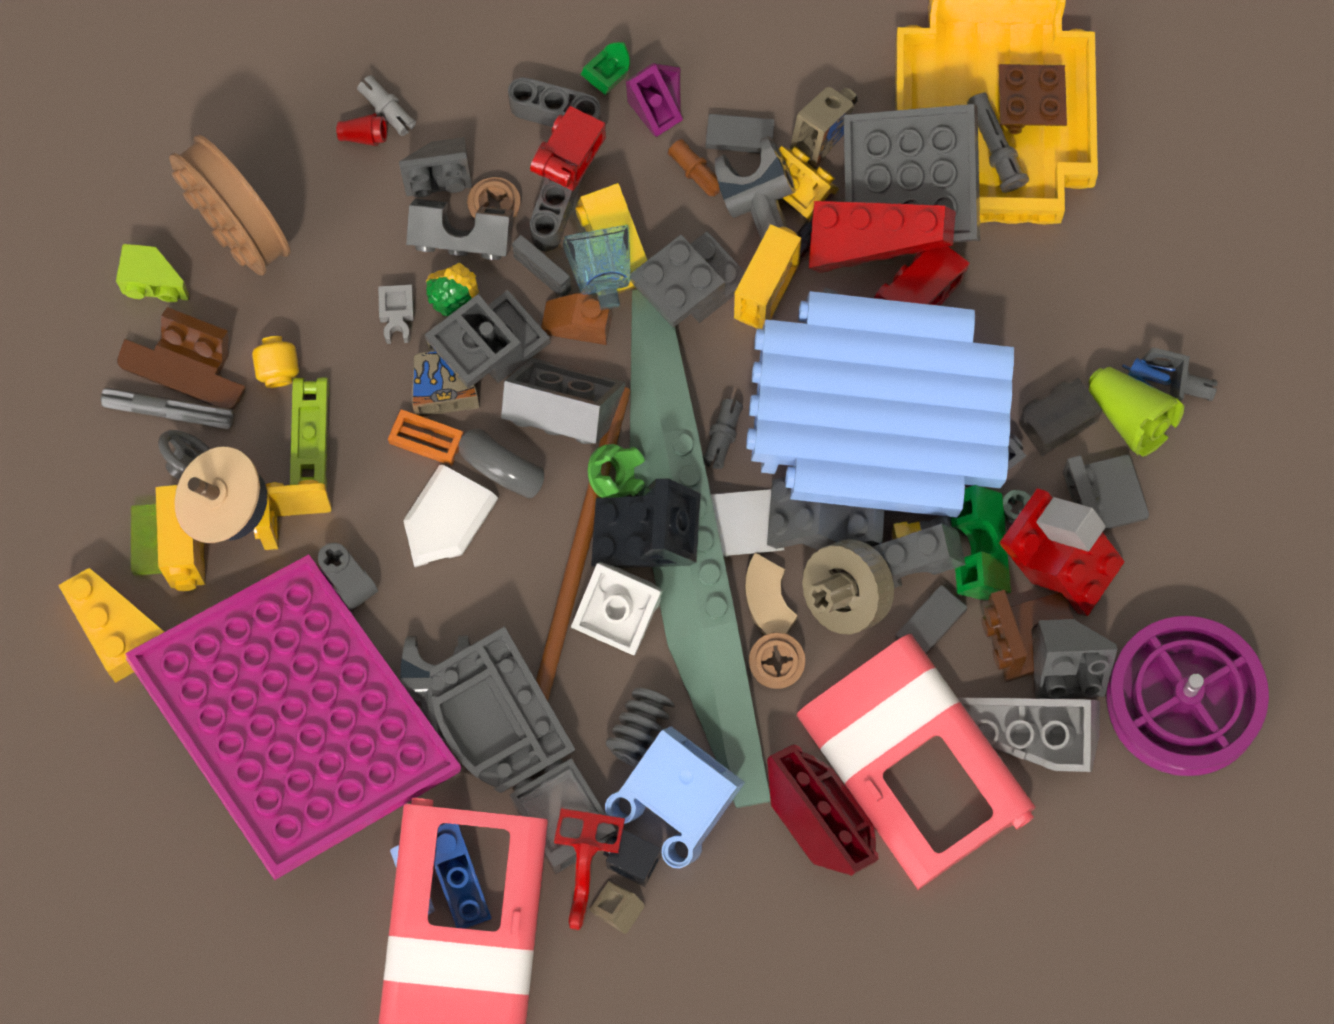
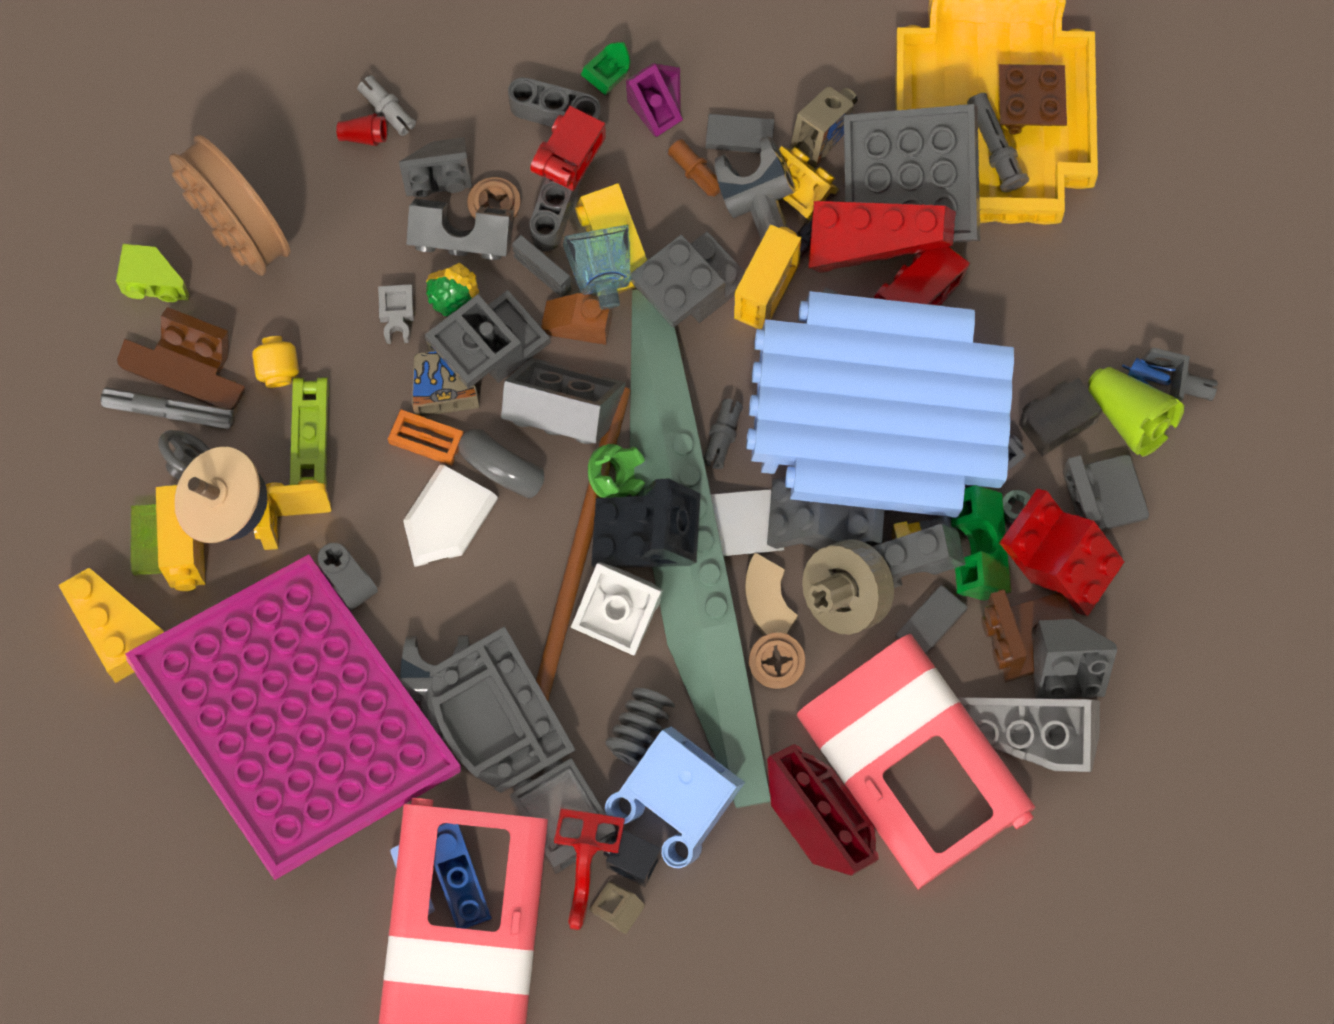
(1071, 524): light grey piece -> none
(1187, 695): magenta wheel -> none

